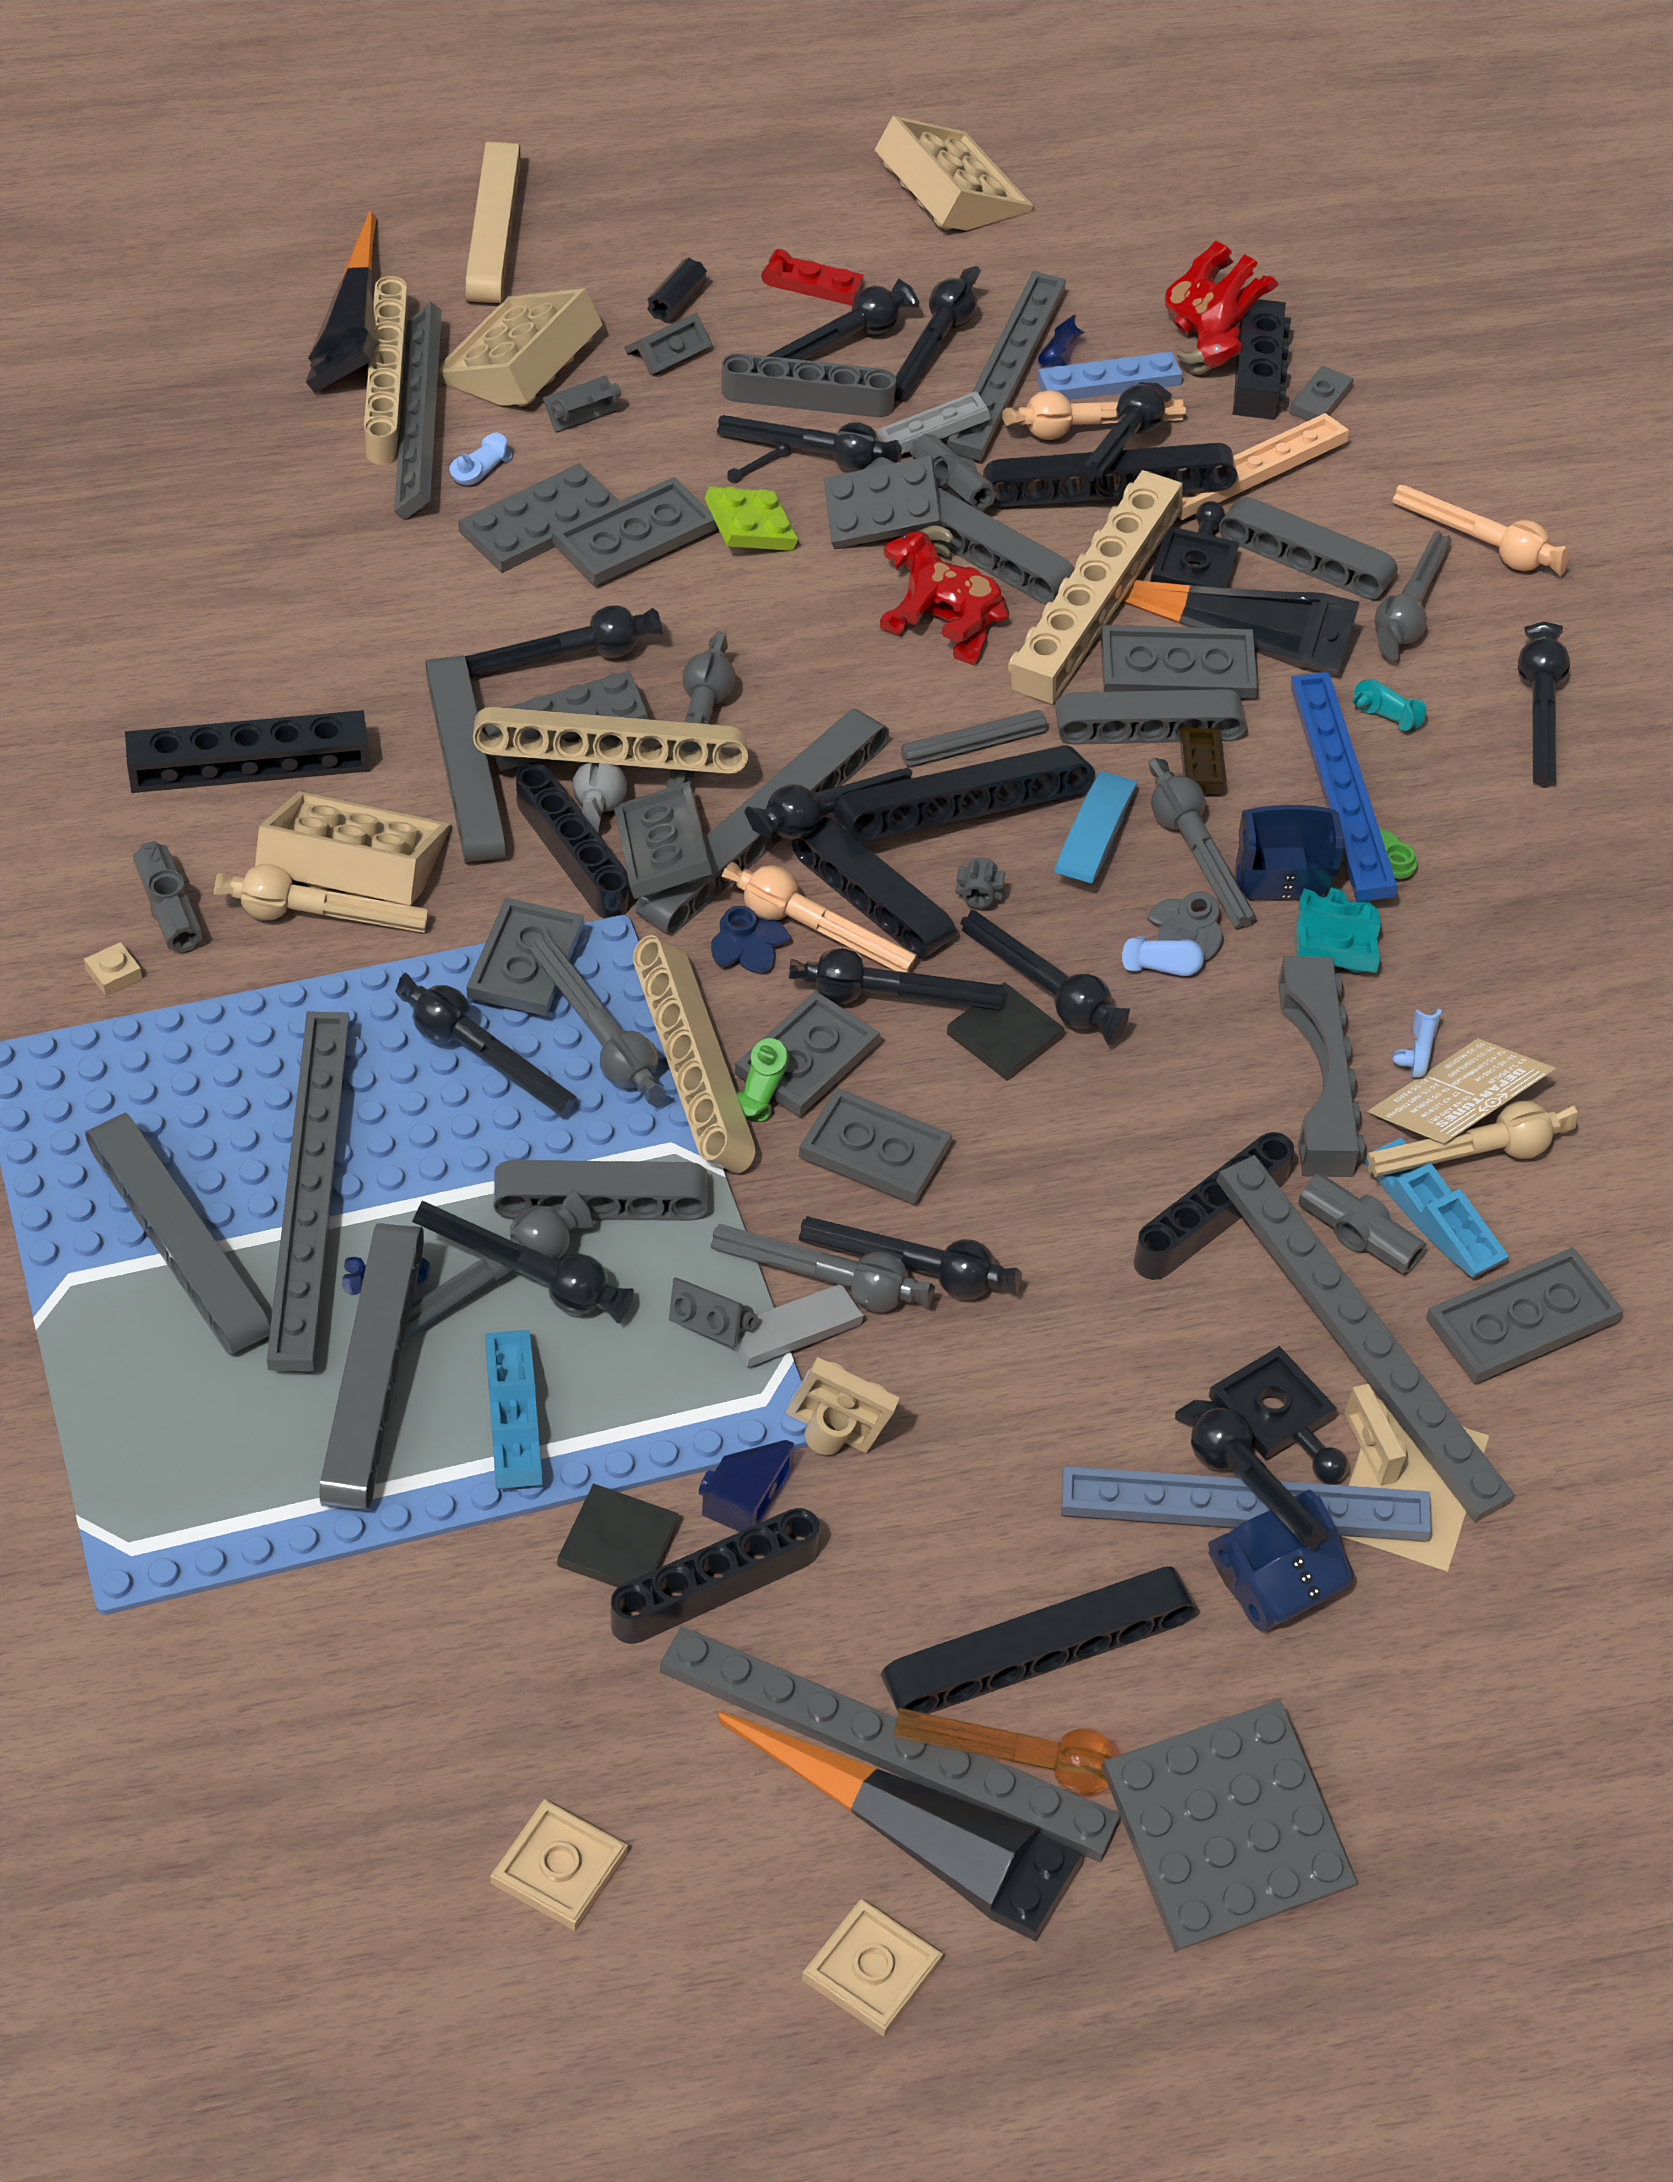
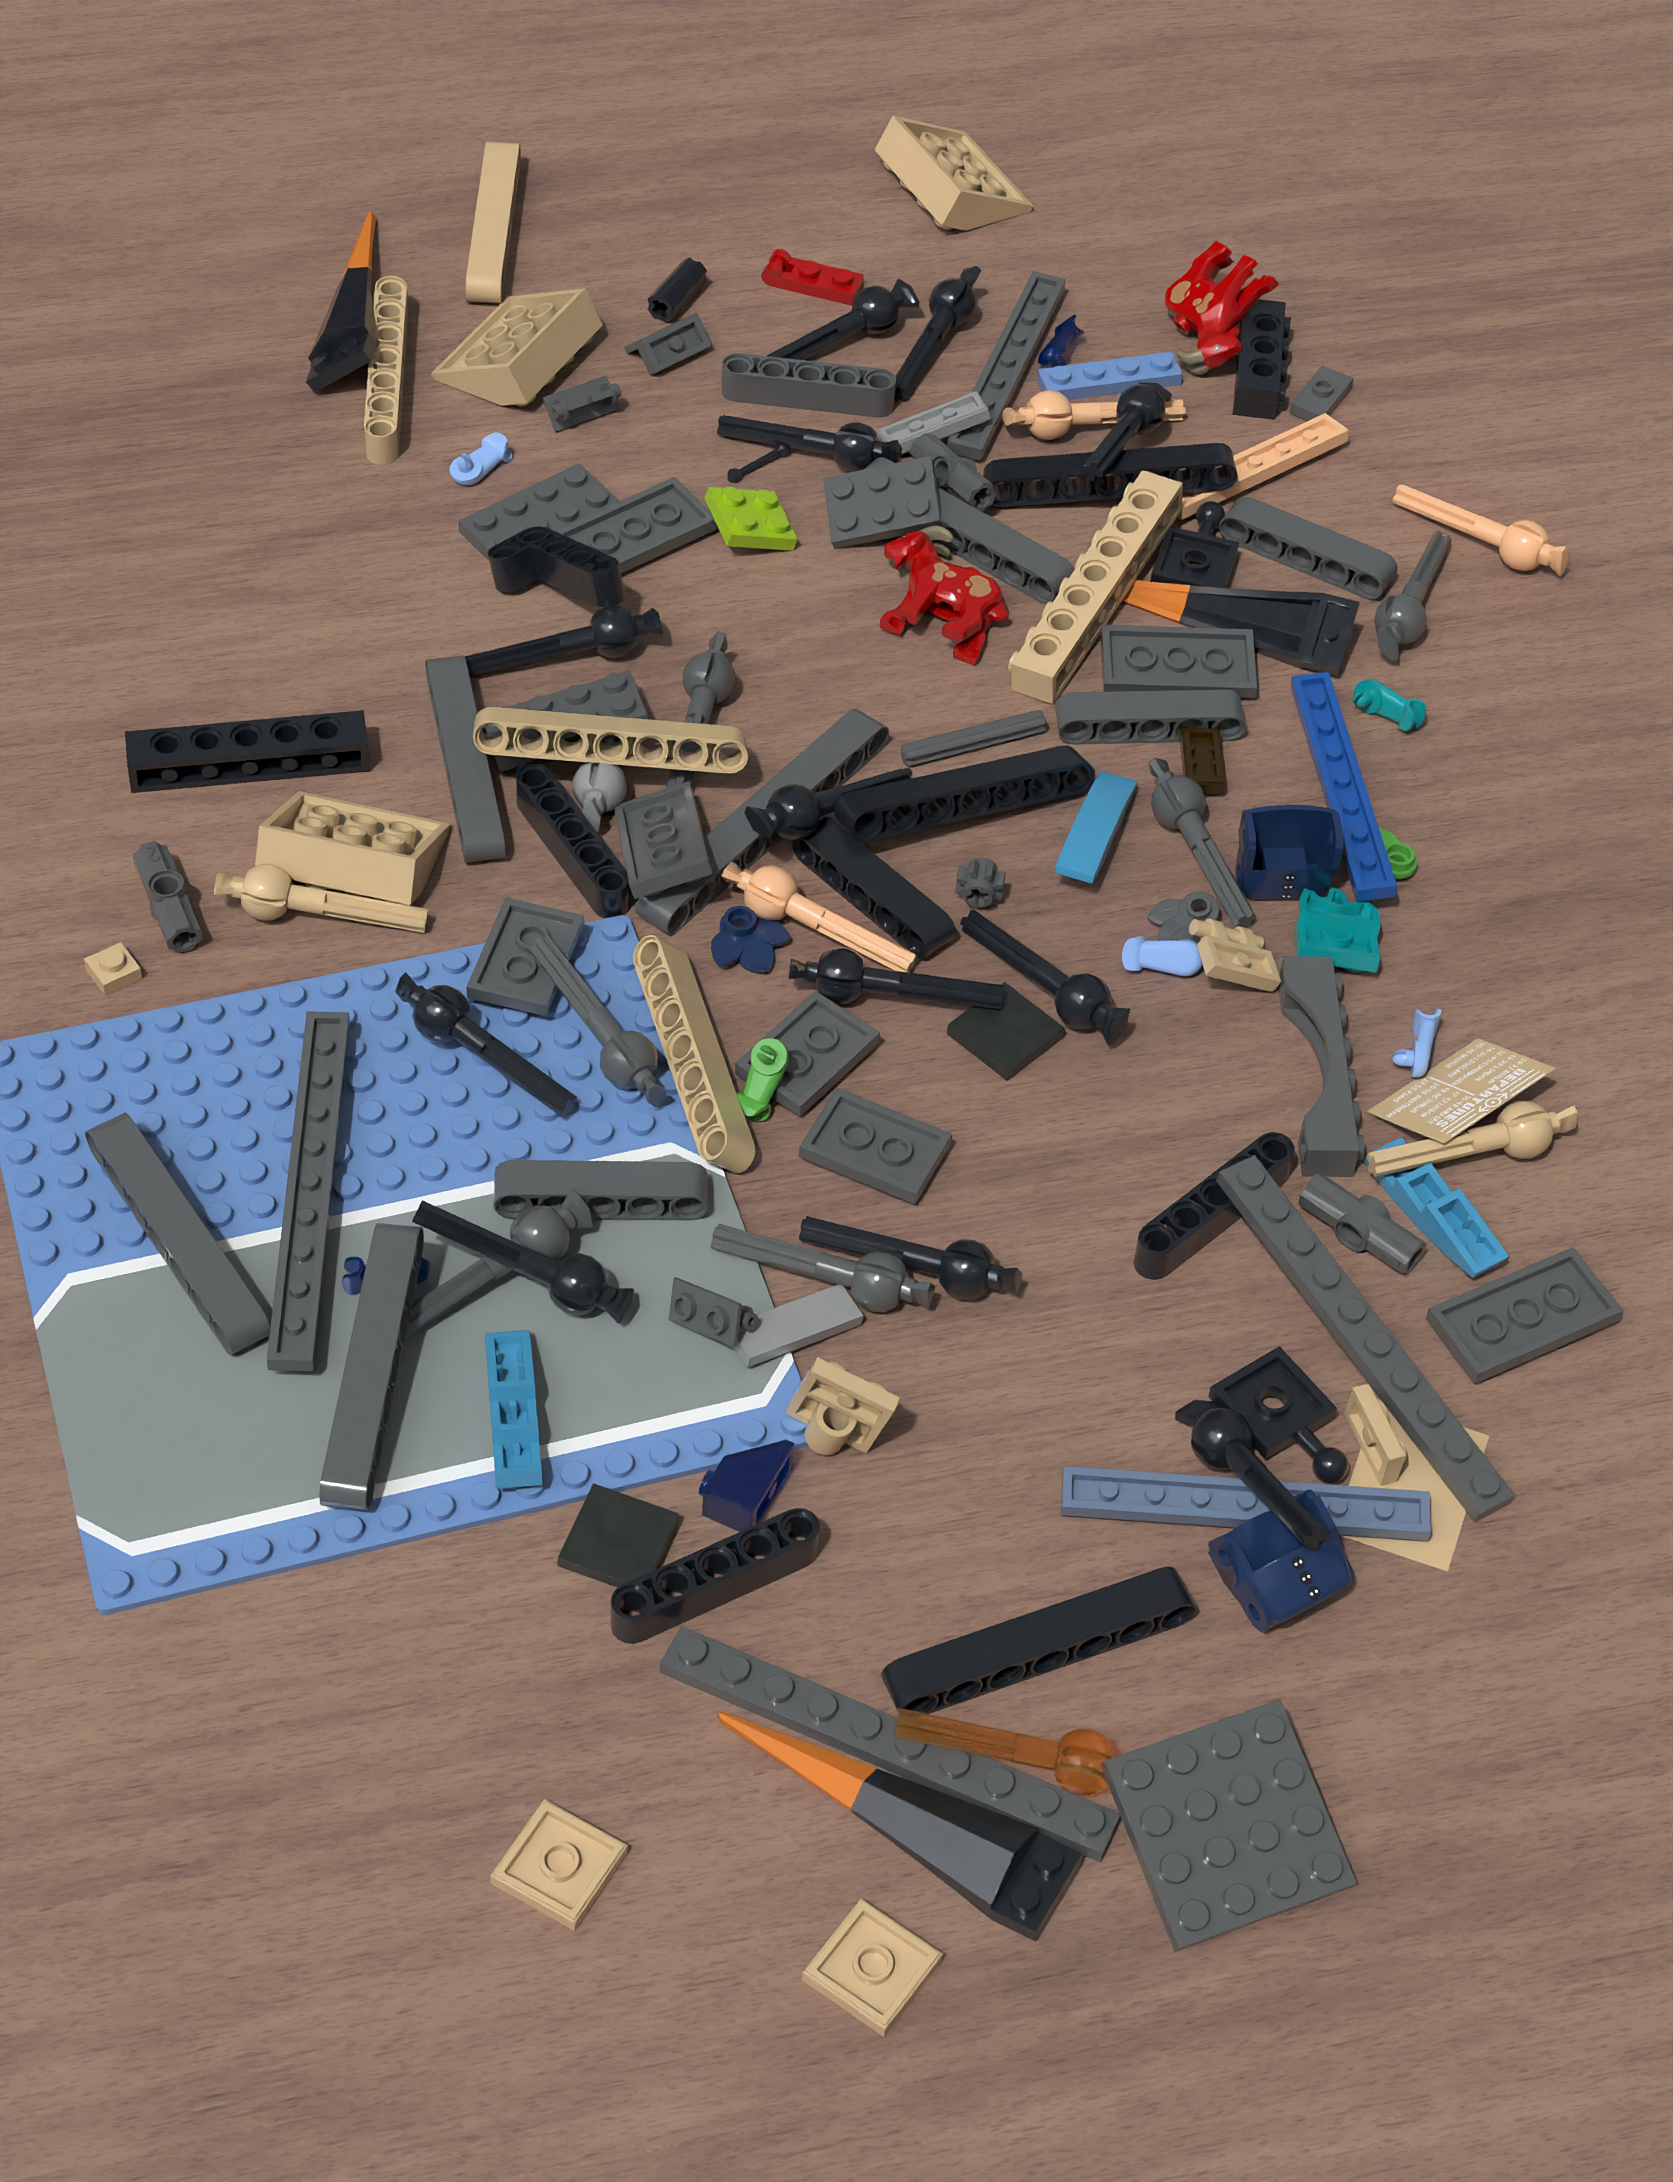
(418, 412): dark grey plate -> none
(558, 562): none -> black beam
(1235, 955): none -> tan plate
(1543, 666): black piece -> none

